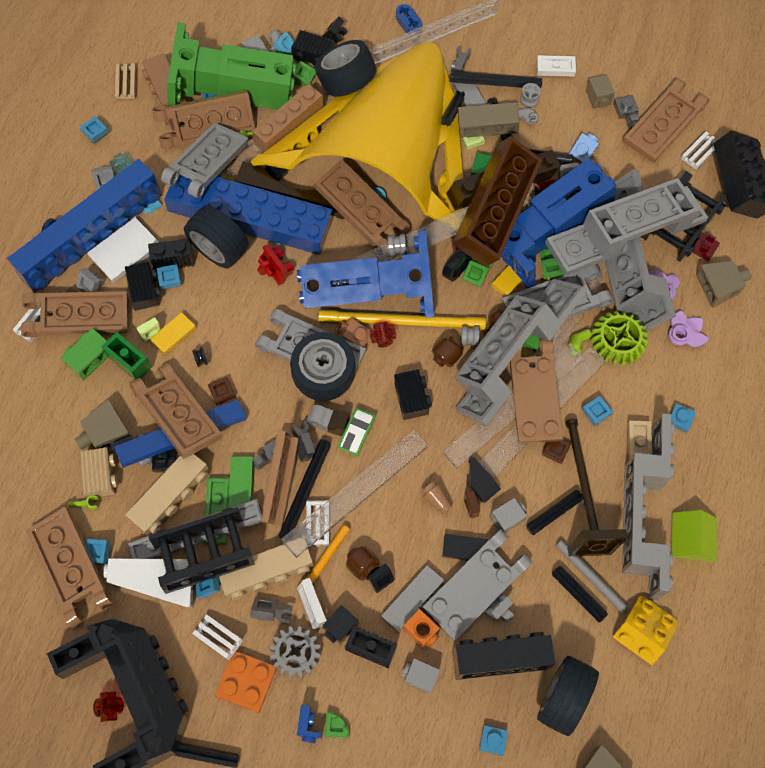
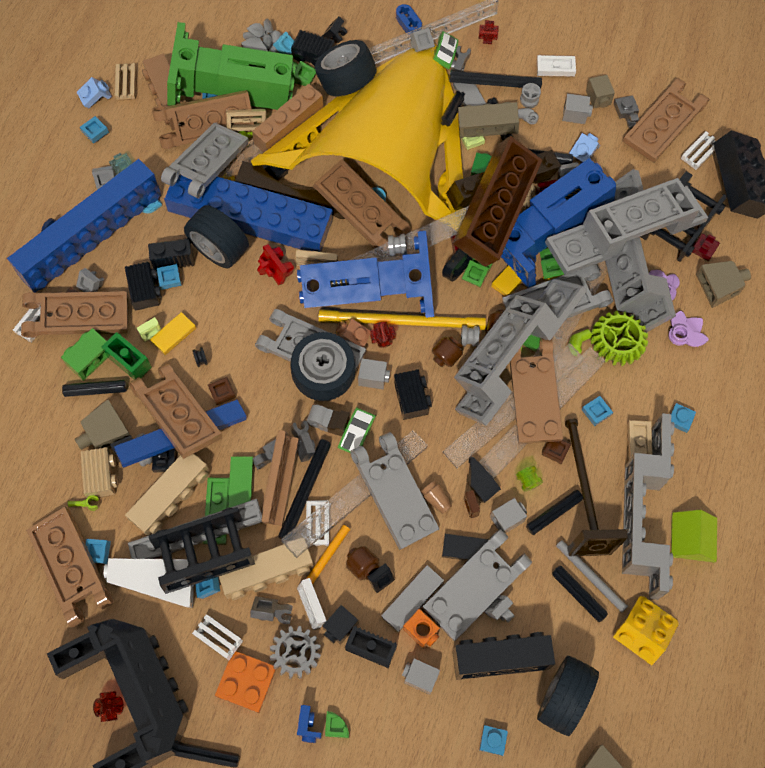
(93, 91): none -> light blue bracket
(94, 388): none -> black axle
(122, 249): white tile -> none
(247, 112): none -> tan tile
(259, 31): none -> light grey plant
(311, 257): none -> tan tile
(373, 374): none -> light grey brick
(395, 493): none -> light grey hinge
(421, 40): none -> light grey tile
(445, 49): none -> slope
(488, 32): none -> clear red gear
(529, 478): none -> clear neon green wheel
(577, 109): none -> light grey brick

